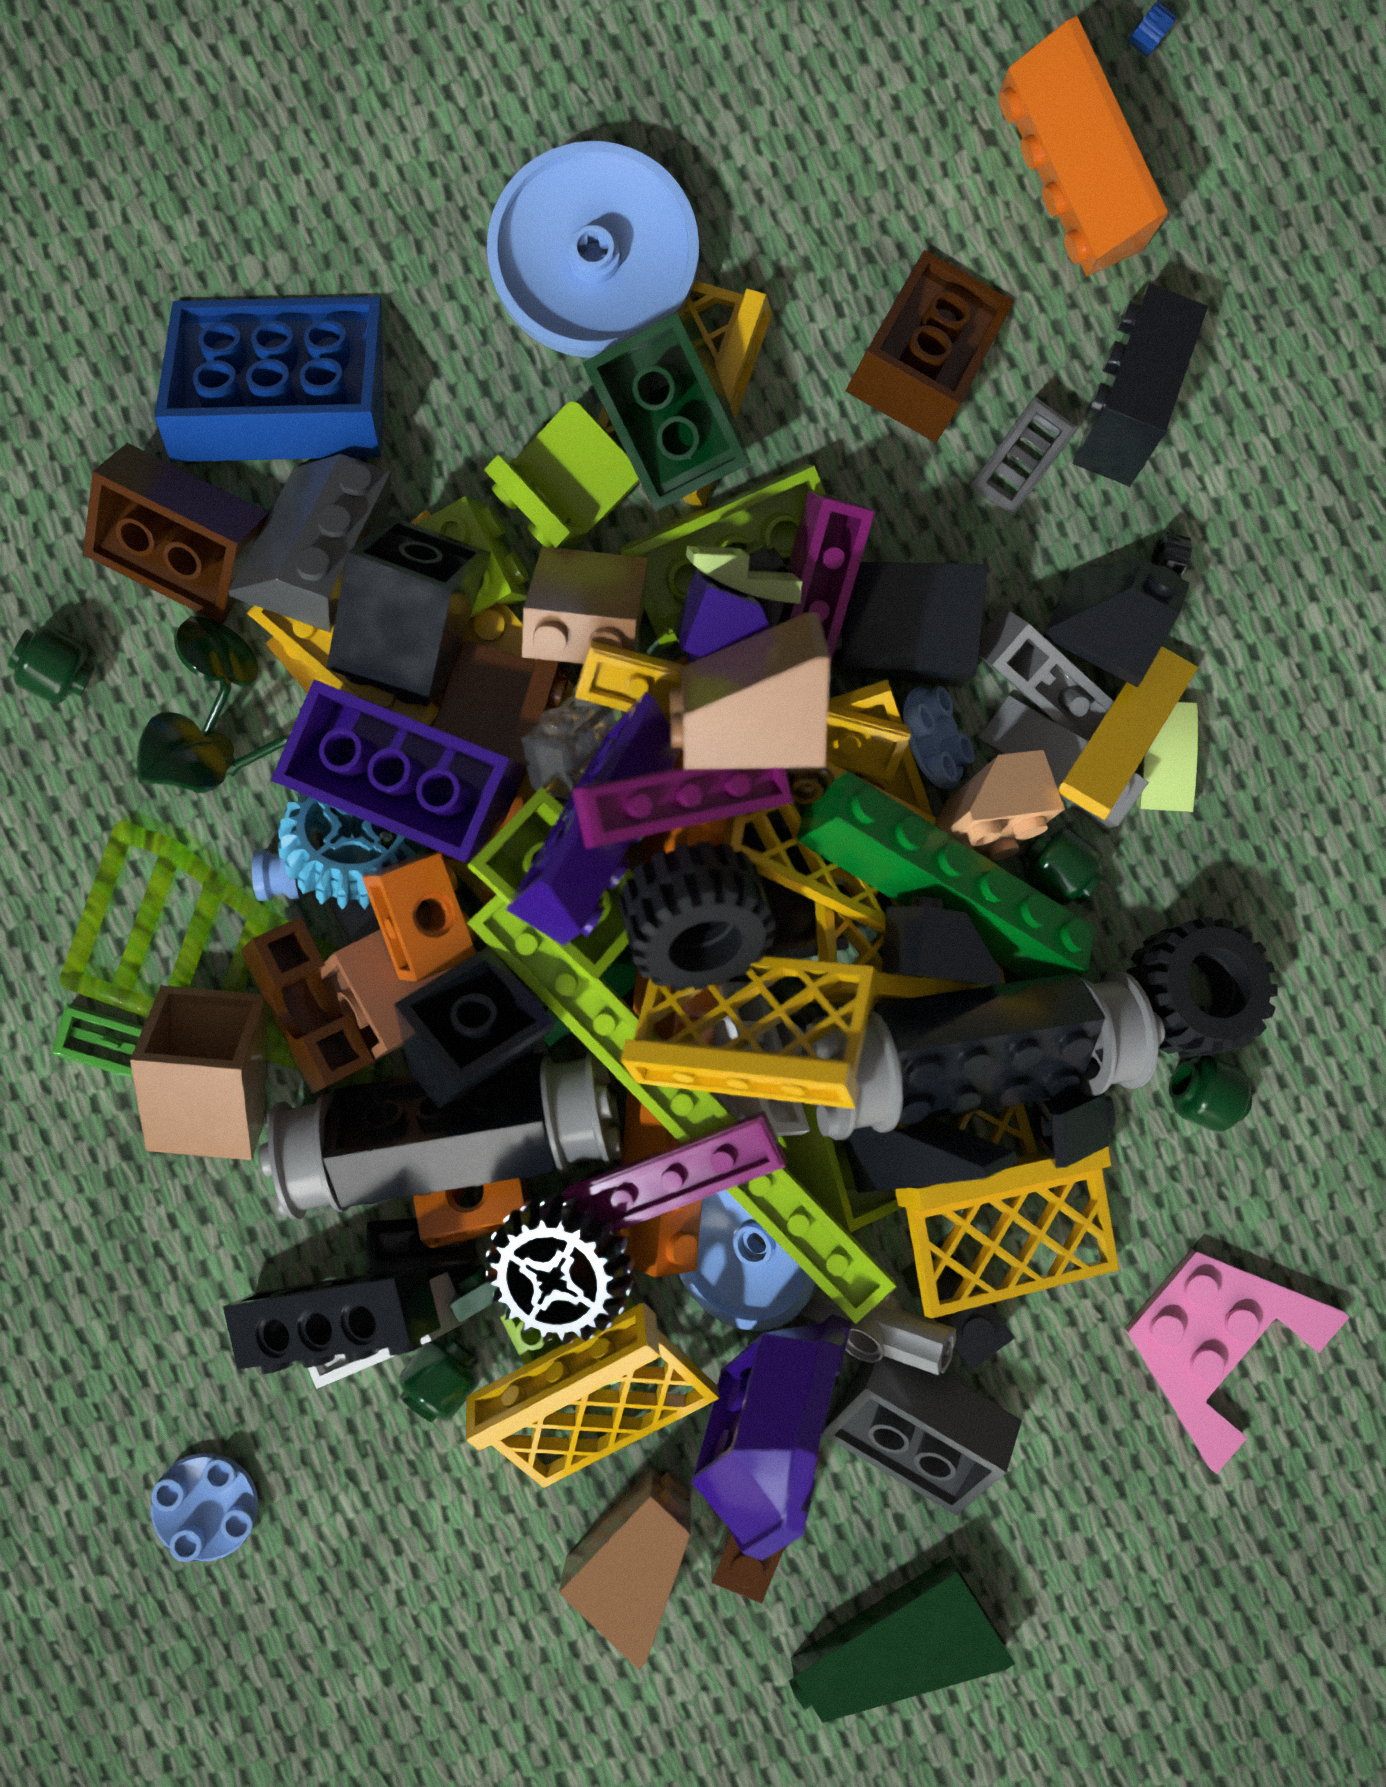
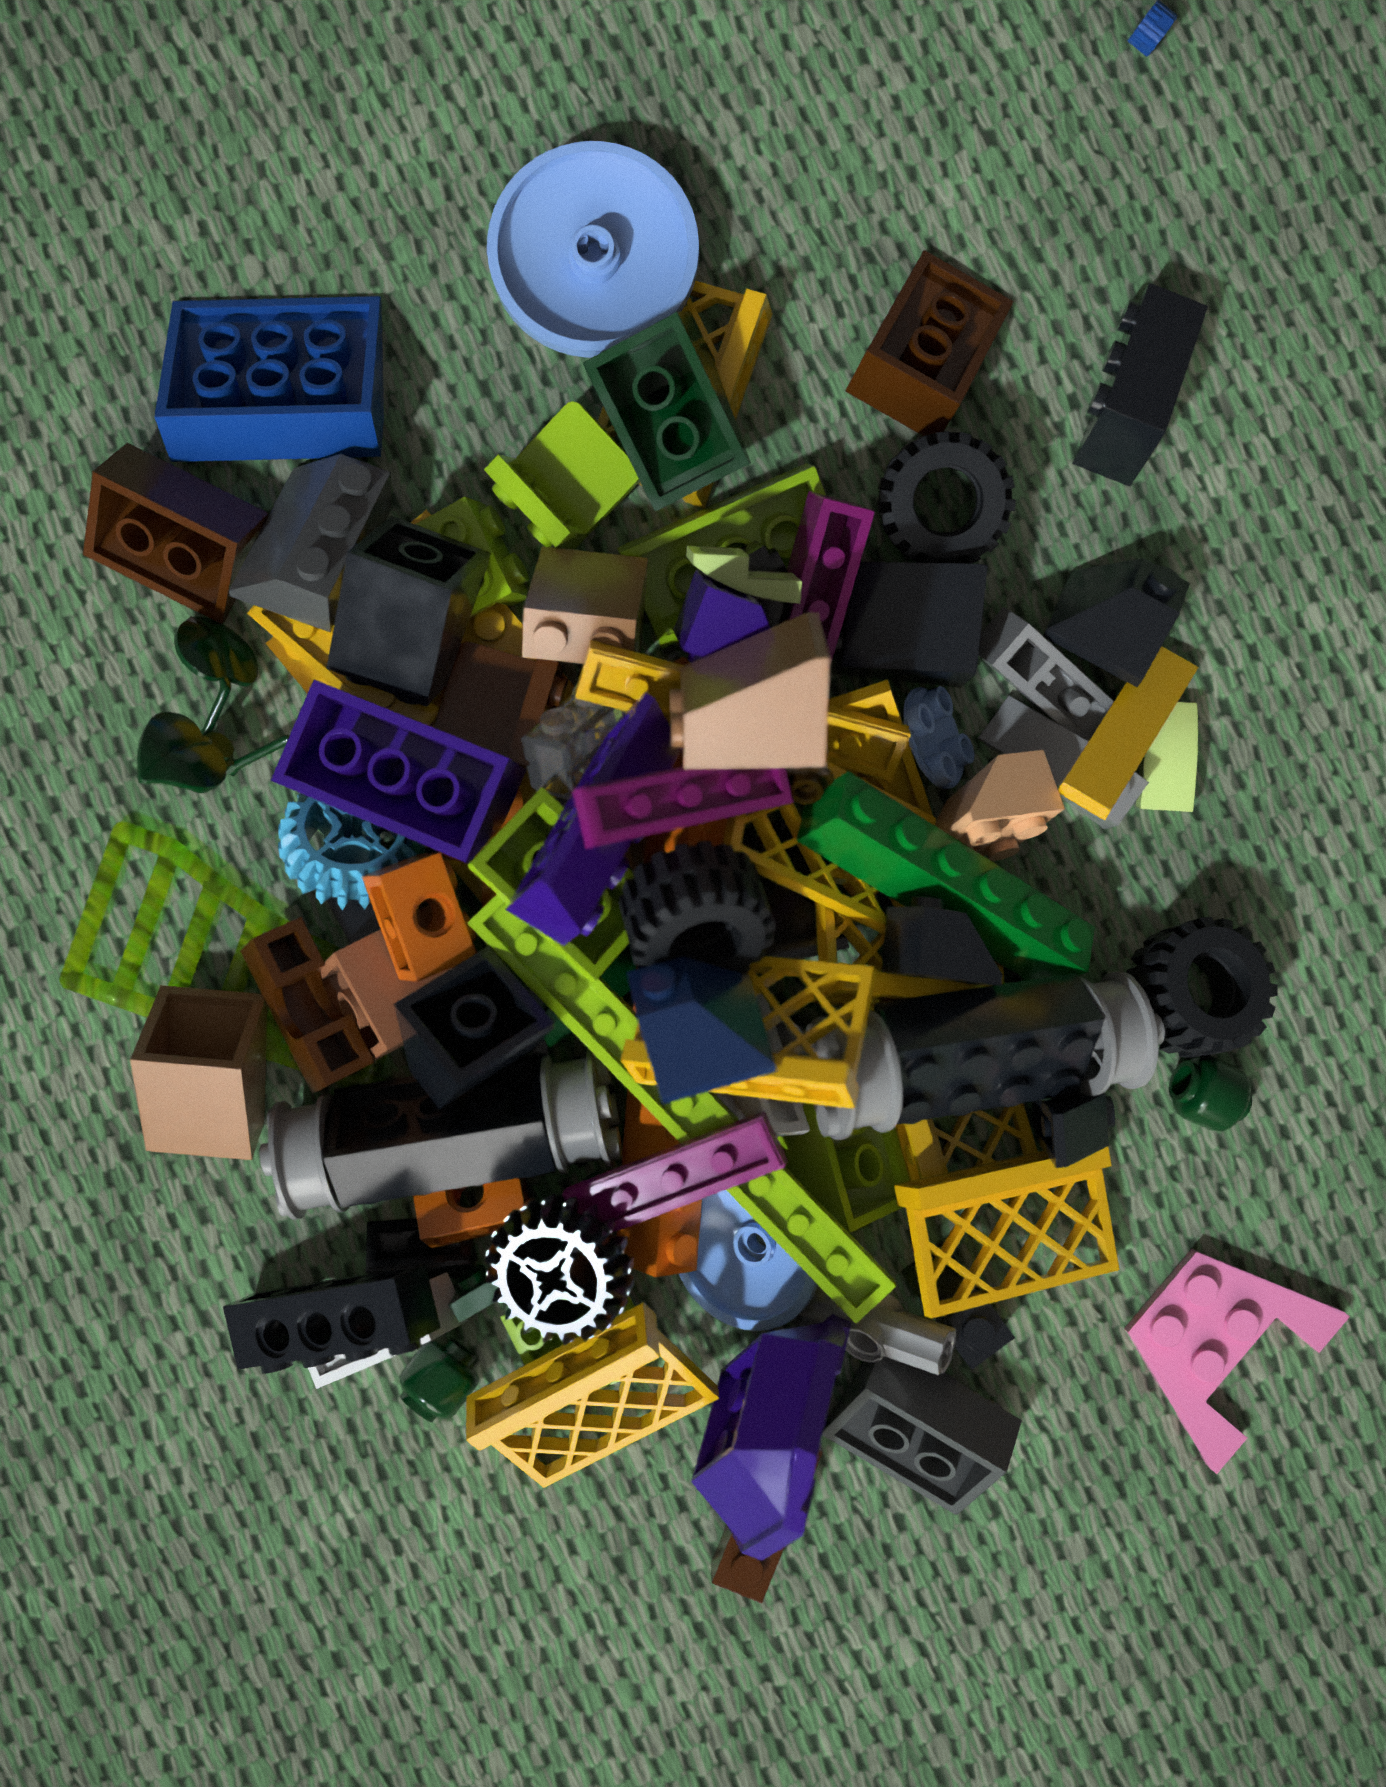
(50, 664): dark green head -> none
(67, 1029): bright green tile -> none
(204, 1507): light blue dish -> none
(270, 877): light blue wheel -> none
(630, 1562): medium nougat slope -> none
(699, 1026): none -> dark blue slope
(901, 1647): dark green slope -> none
(921, 1156): black slope -> none
(992, 505): none -> black tyre
(1049, 419): flat silver slope -> none
(1064, 866): dark green head -> none
(1082, 150): orange slope -> none
(1172, 552): black axle -> none

